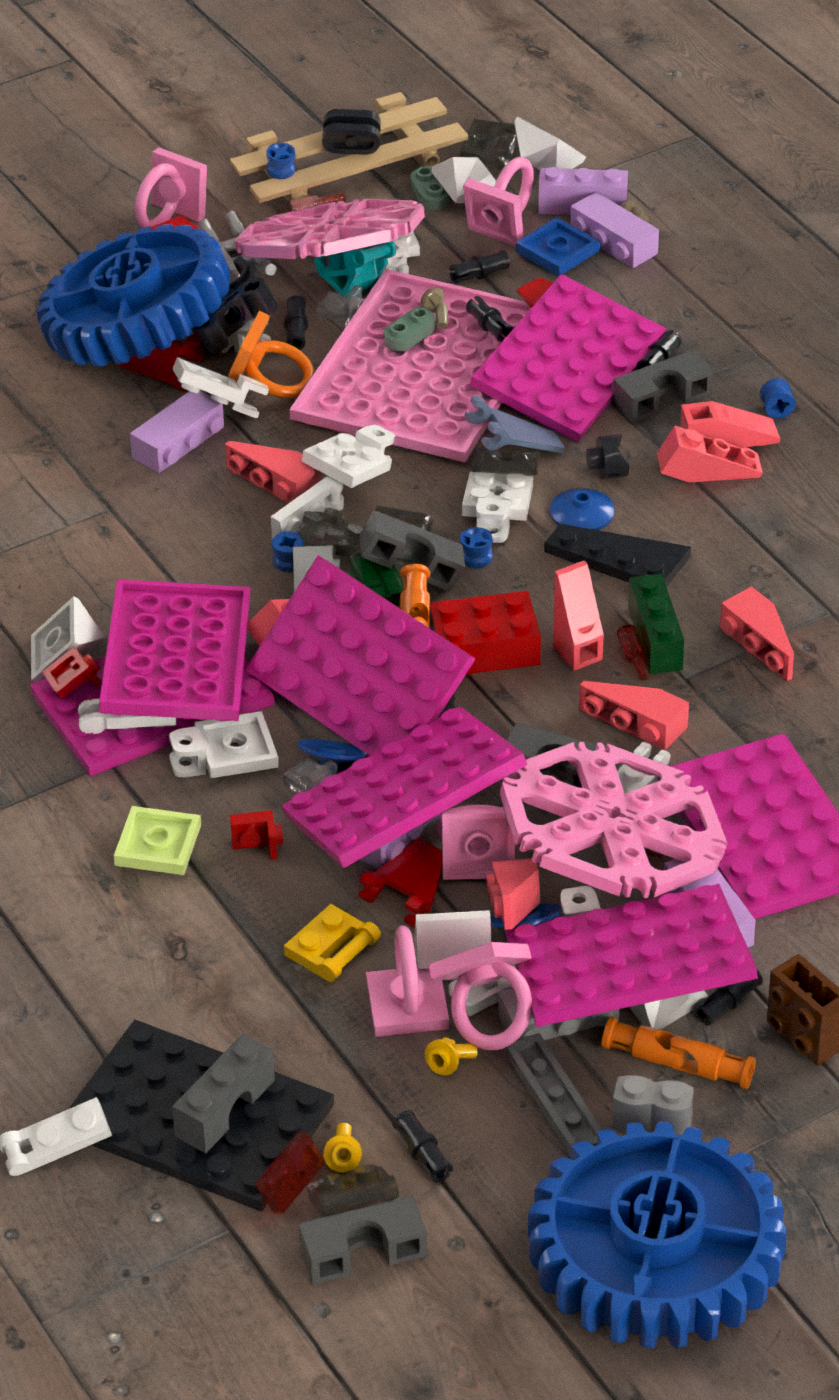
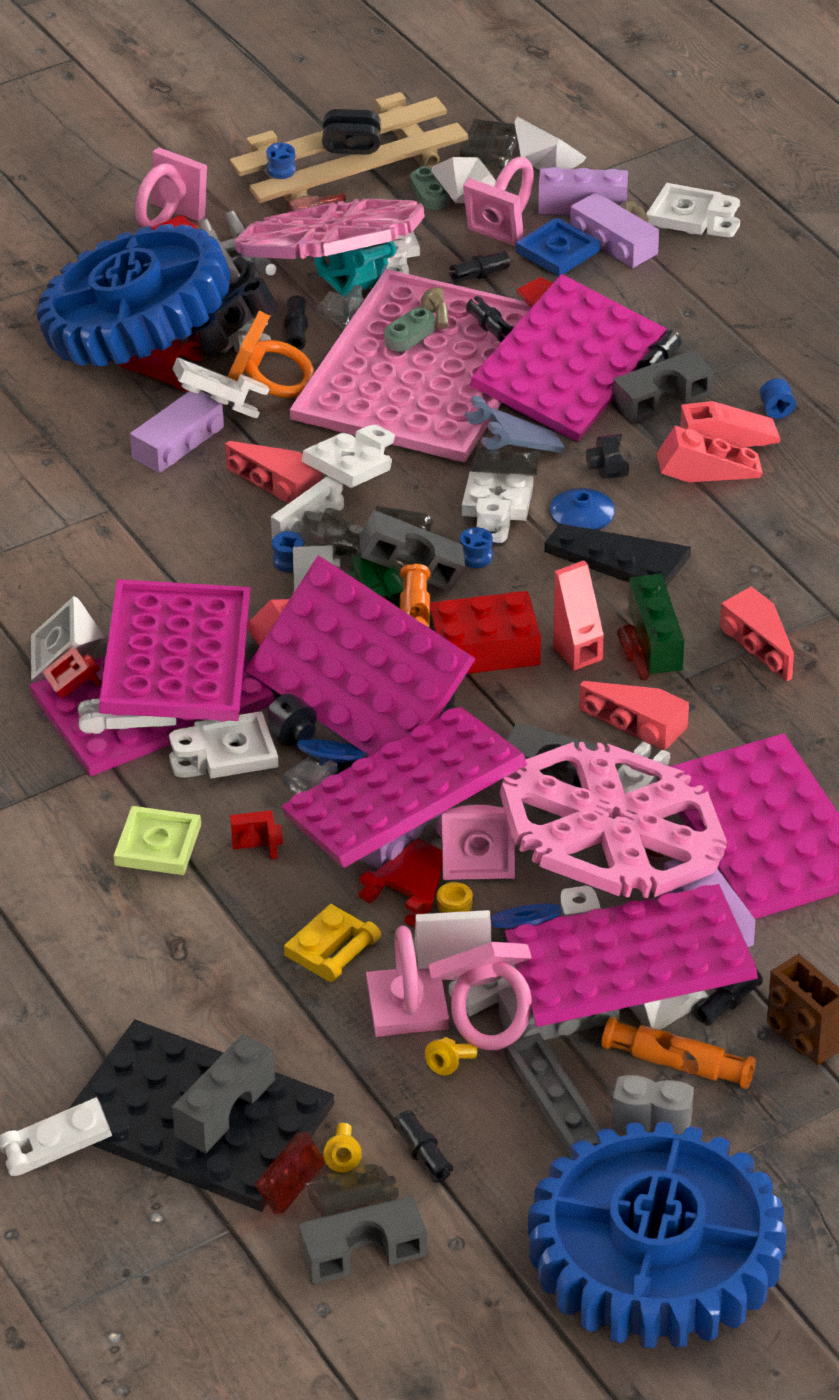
(292, 725): none -> black piece
(454, 898): none -> yellow tile
(513, 889): coral slope -> none
(701, 210): none -> white plate

